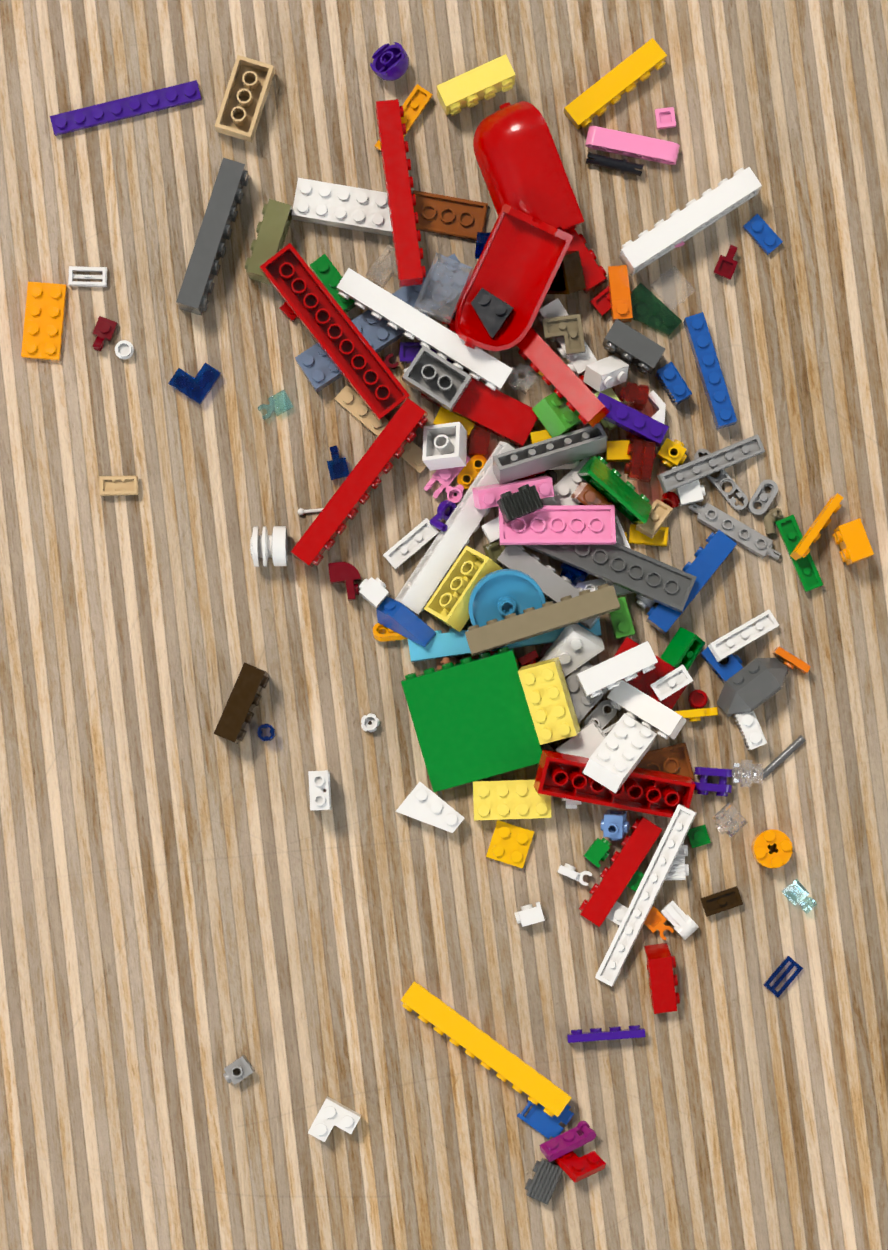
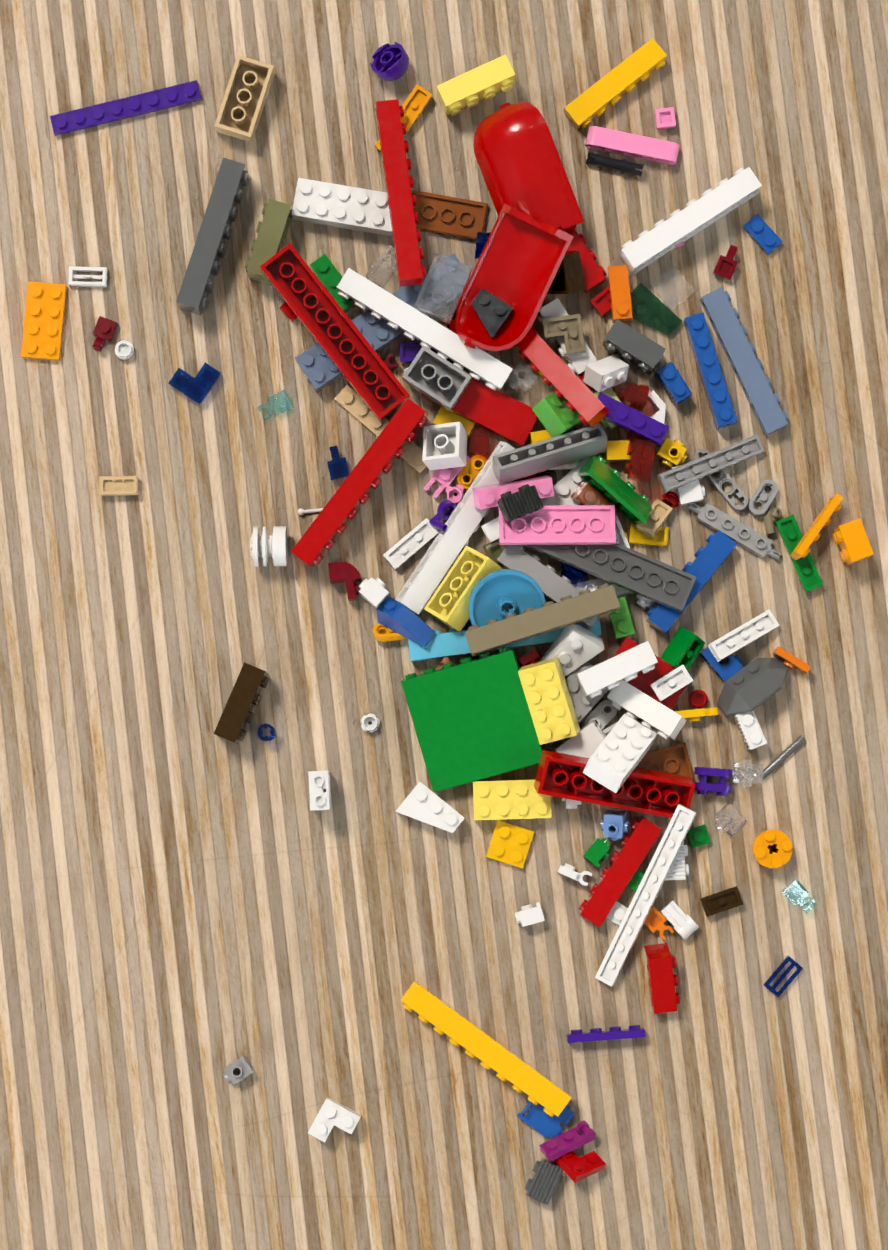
(744, 362): none -> sand blue brick

